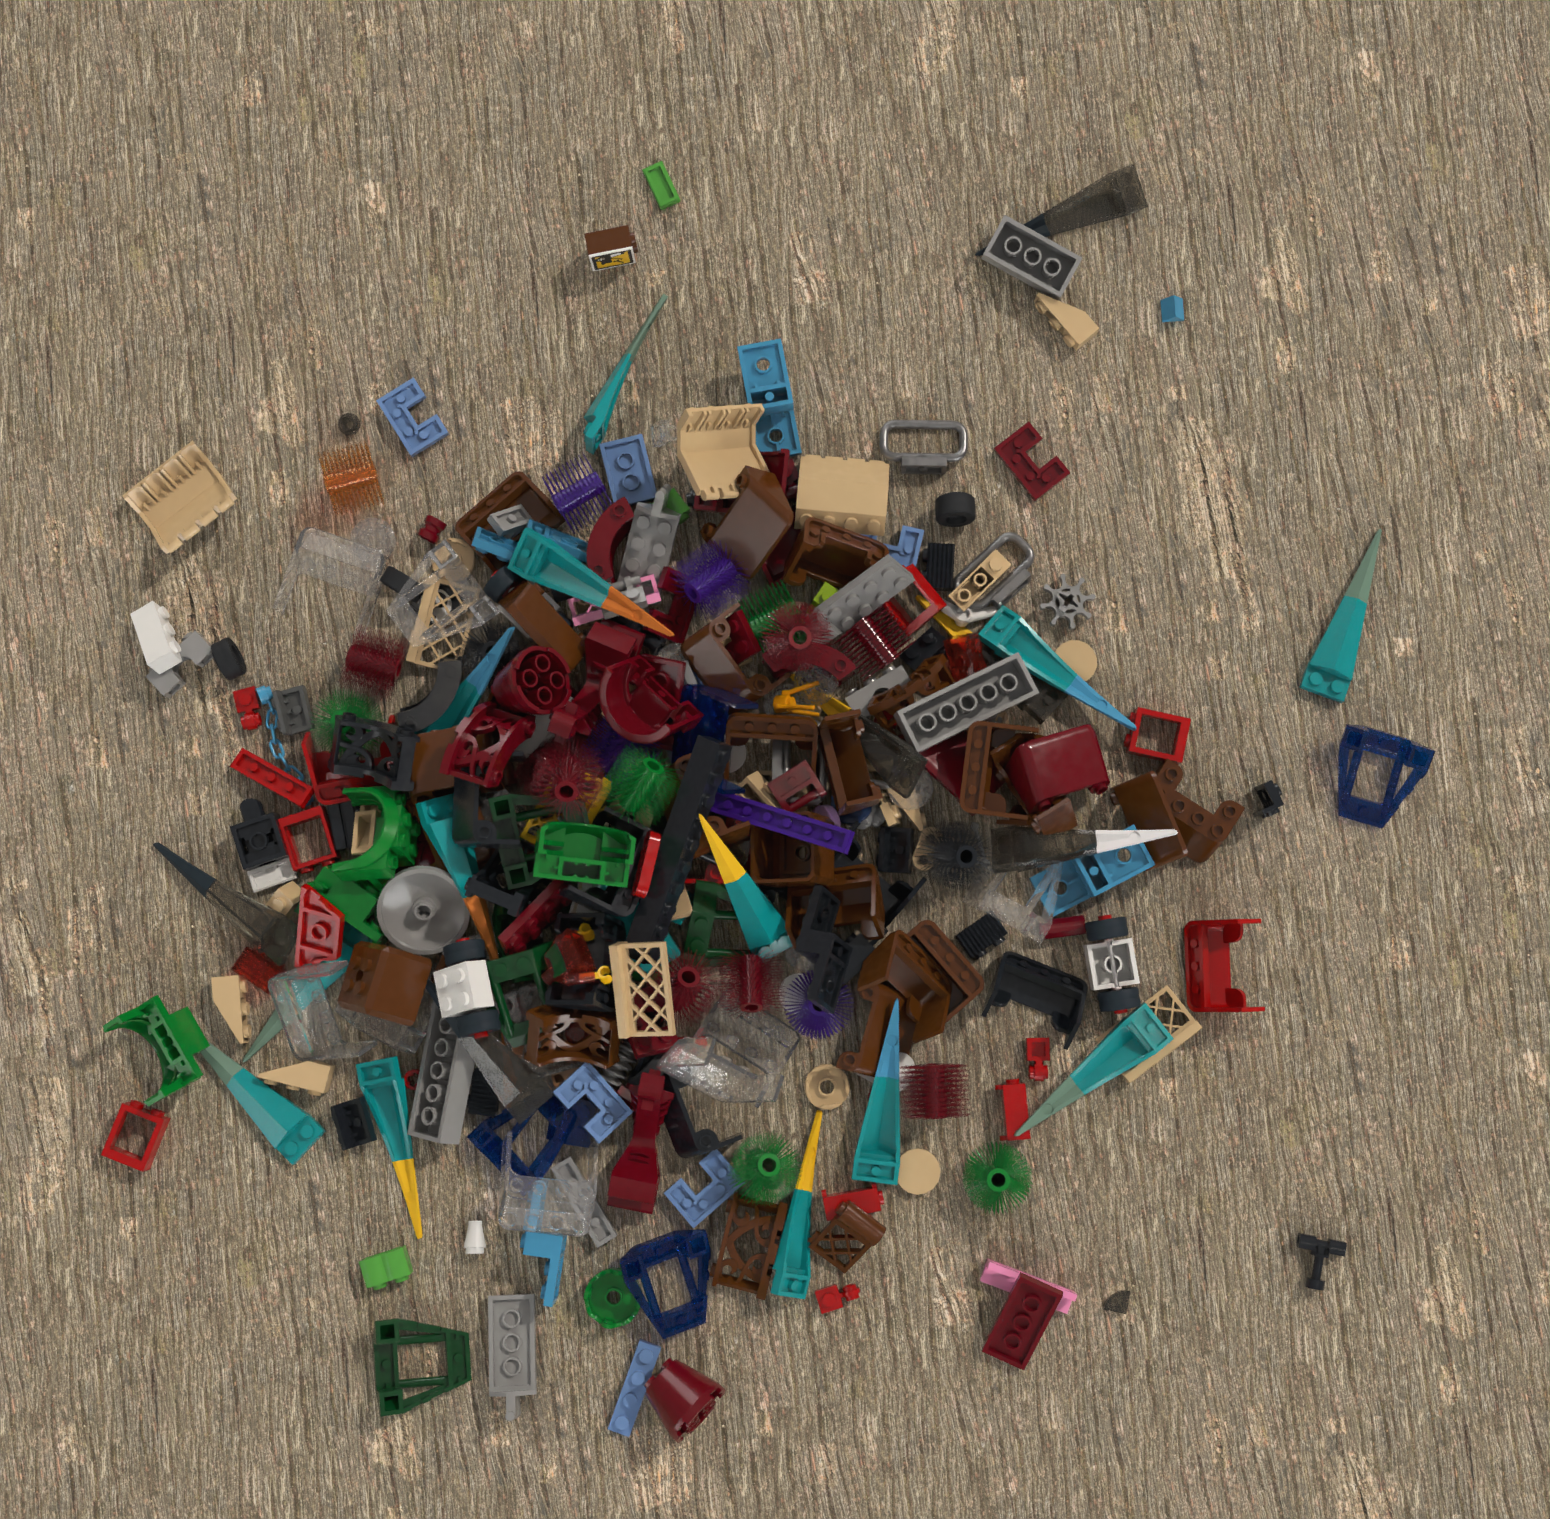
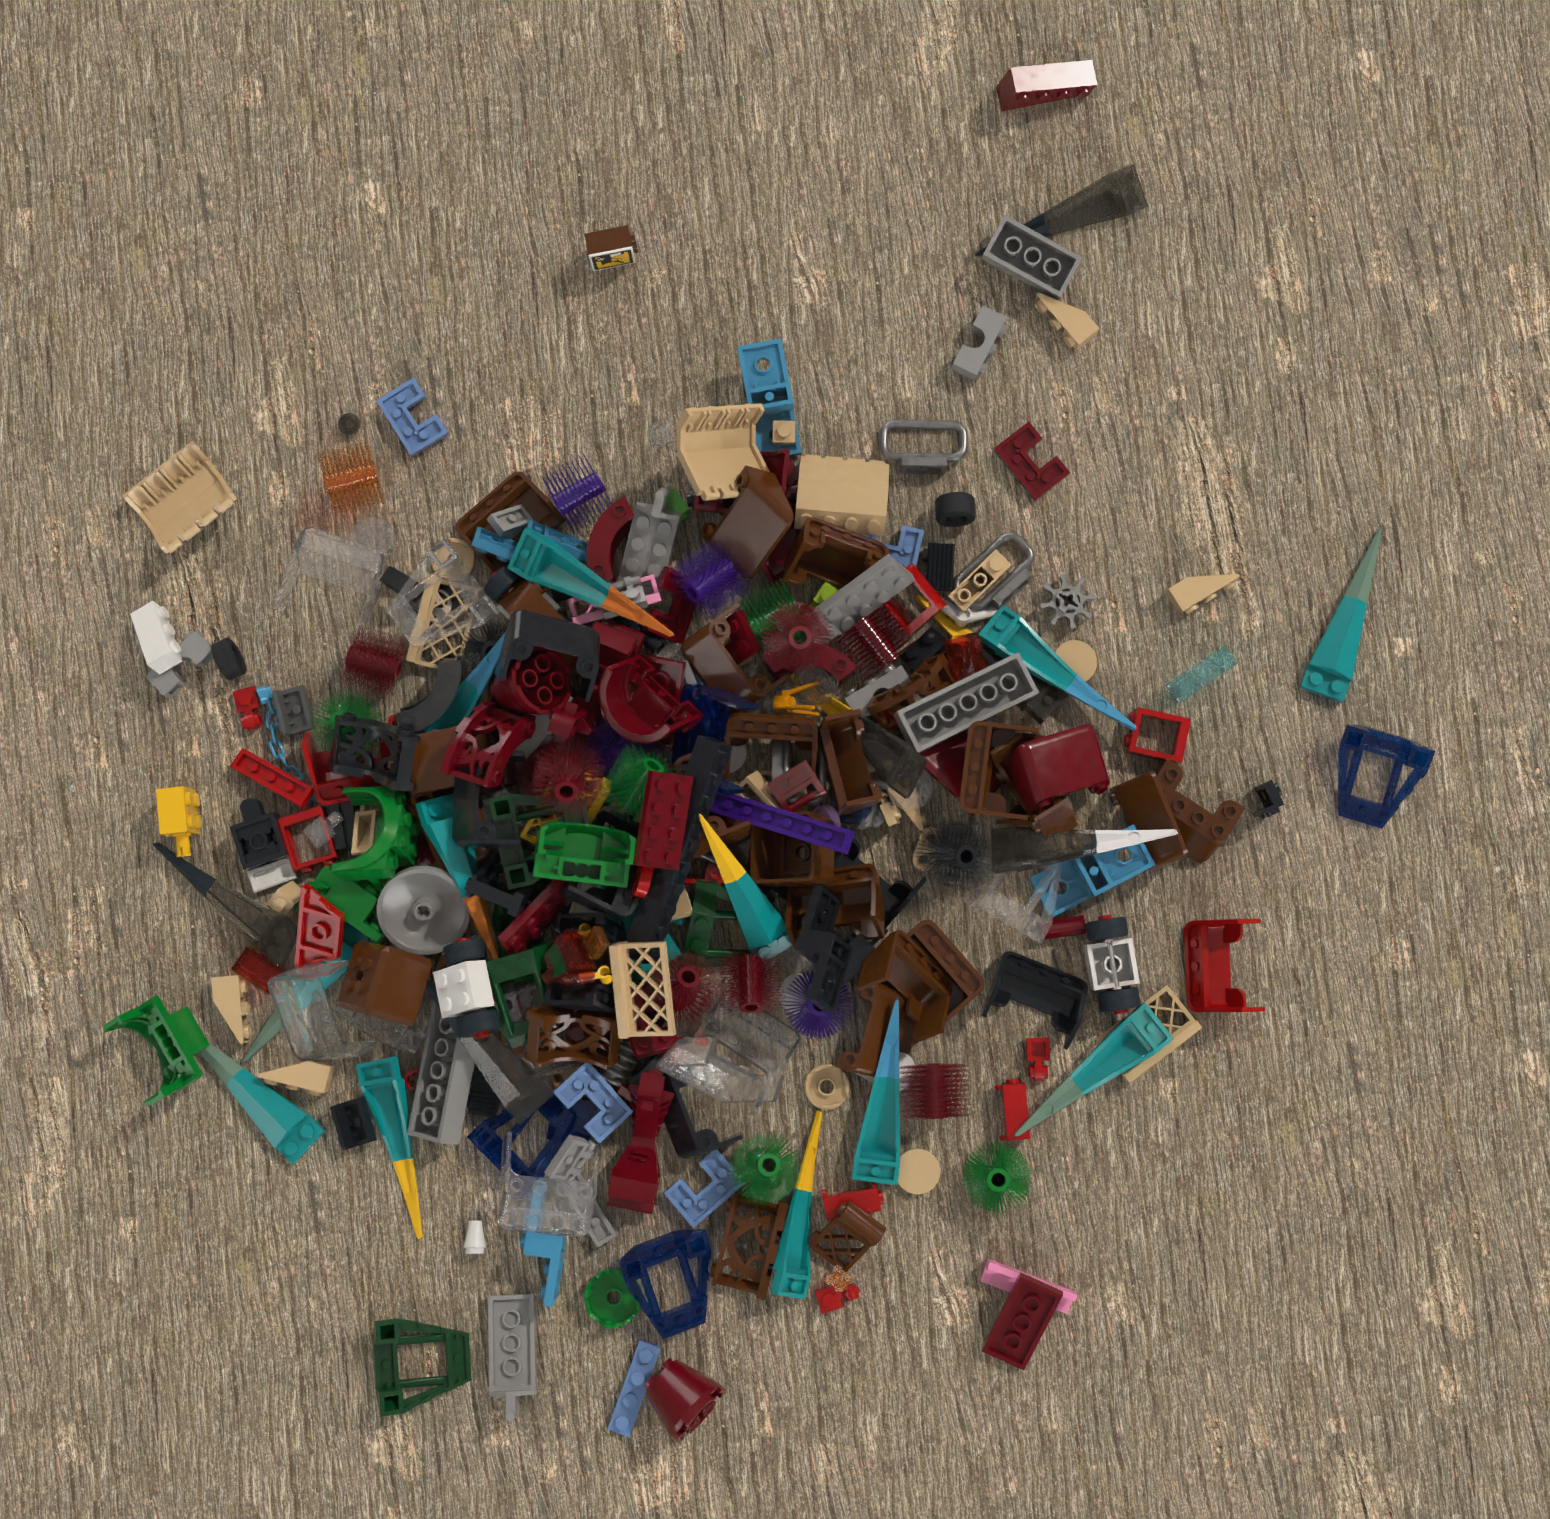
(128, 1158): red window -> none
(179, 816): none -> yellow brick
(322, 830): none -> clear plate
(386, 1267): bright green brick -> none
(432, 527): dark red wheel -> none
(532, 629): none -> black windscreen
(571, 1158): none -> light grey plate
(596, 942): none -> clear orange plate
(600, 411): teal plate -> none
(628, 469): medium blue plate -> none
(661, 185): bright green tile -> none
(663, 820): none -> dark red plate
(783, 432): none -> tan plate
(840, 1285): none -> clear orange plate
(895, 850): black bracket -> none
(971, 361): none -> light grey arch
(980, 936): black brick -> none
(1045, 83): none -> wedge
(1117, 1302): clear smoke tile -> none
(1172, 309): dark azure slope -> none
(1192, 590): none -> tan slope
(1201, 674): none -> clear light blue arch
(1320, 1249): black bar -> none

